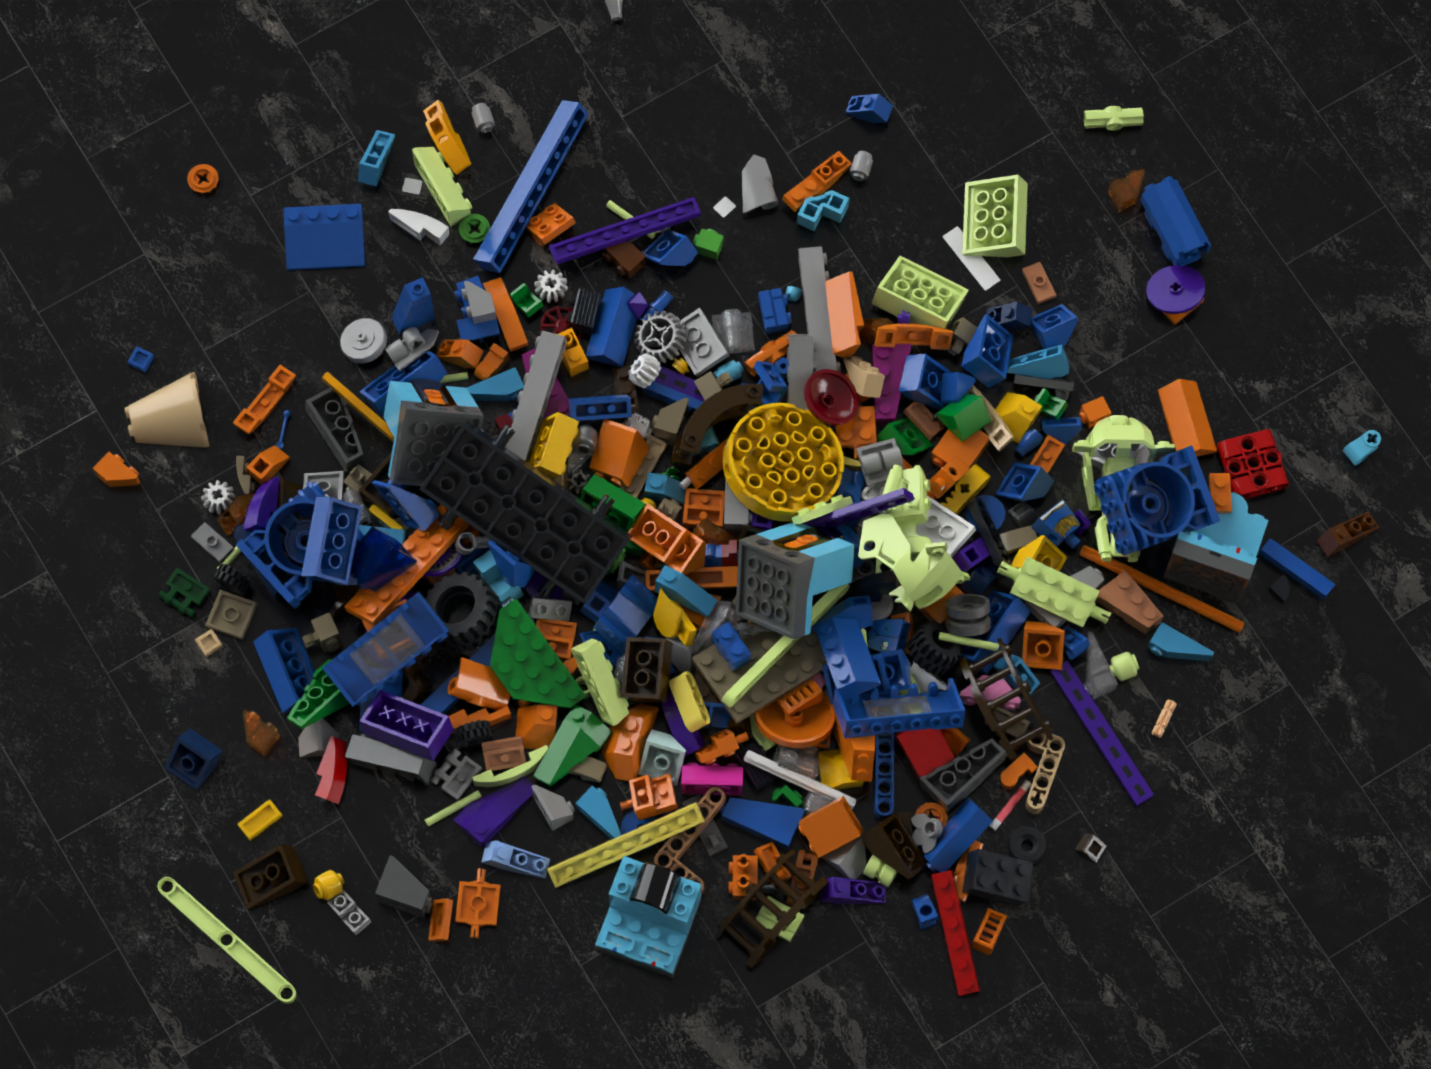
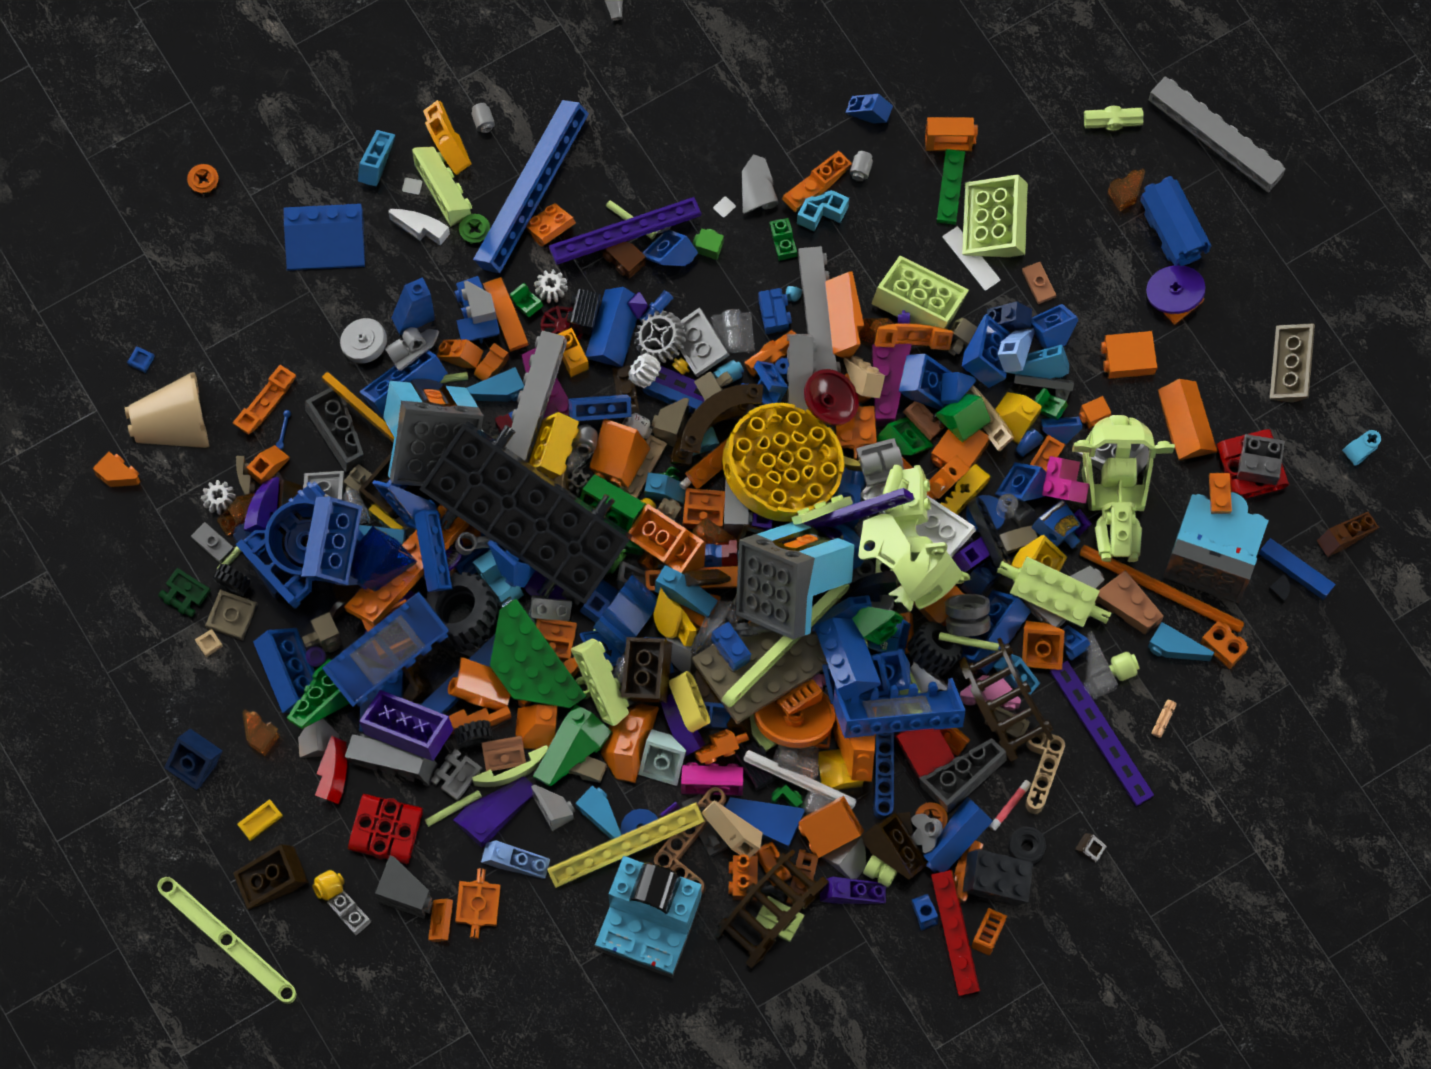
(315, 656): none -> dark purple plate
(369, 810): none -> red connector
(432, 551): none -> blue slope
(651, 796): orange plate -> none
(706, 577): none -> dark brown slope
(735, 831): none -> tan slope
(783, 239): none -> green slope
(877, 624): none -> green slope
(950, 133): none -> orange window
(950, 186): none -> green plate
(1007, 506): none -> clear brick
(1015, 349): none -> light blue slope
(1017, 770): orange leg -> none
(1062, 480): none -> dark pink brick
(1129, 354): none -> orange brick
(1180, 493): blue brick -> none
(1217, 134): none -> light grey brick
(1220, 647): none -> orange brick
(1260, 459): none -> flat silver slope
(1292, 362): none -> dark tan slope

